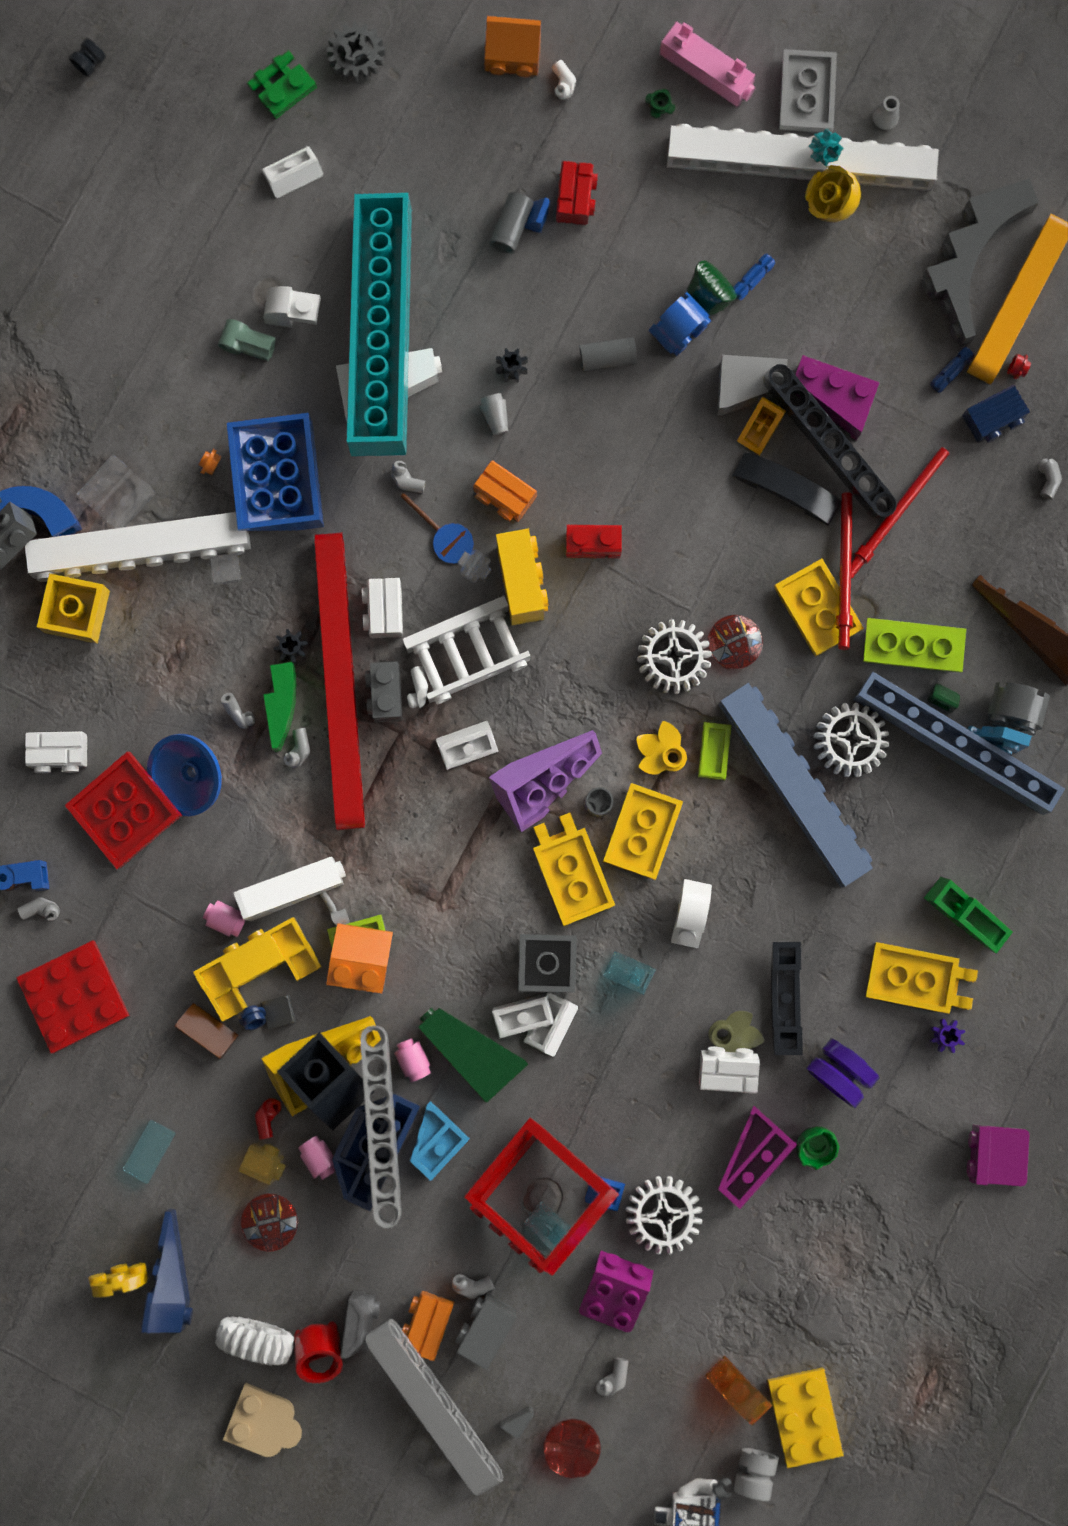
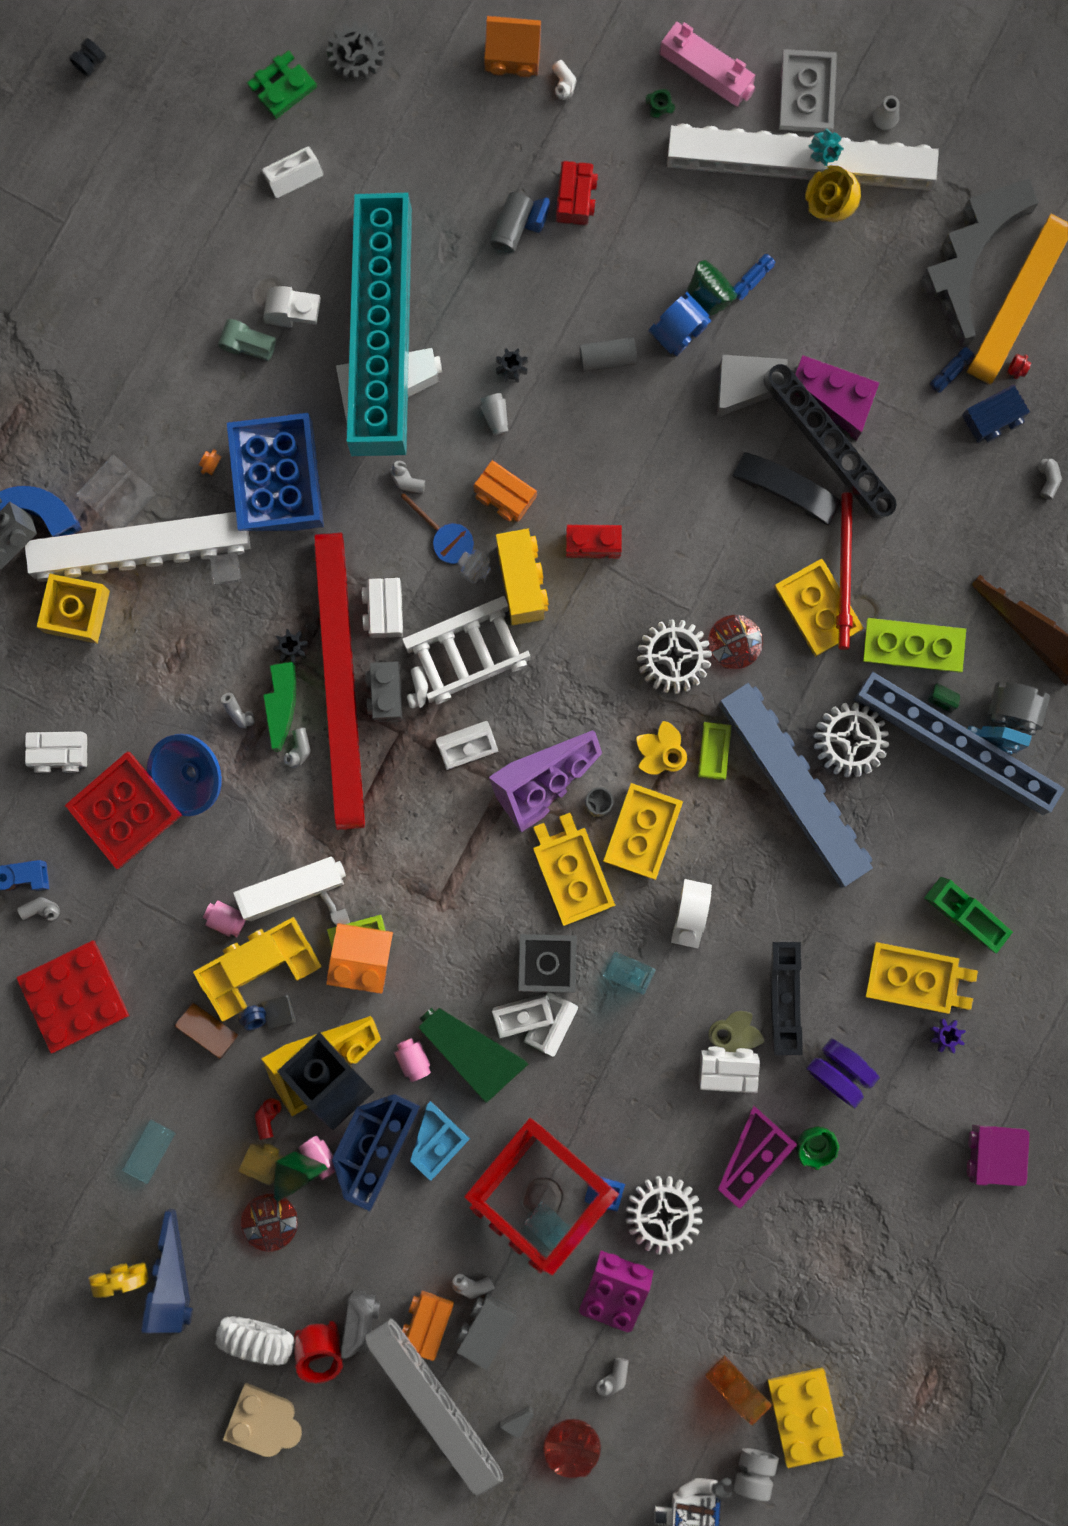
(293, 1173): none -> dark green slope
(375, 1139): light grey beam -> none
(761, 425): light orange slope -> none
(865, 552): red bar -> none

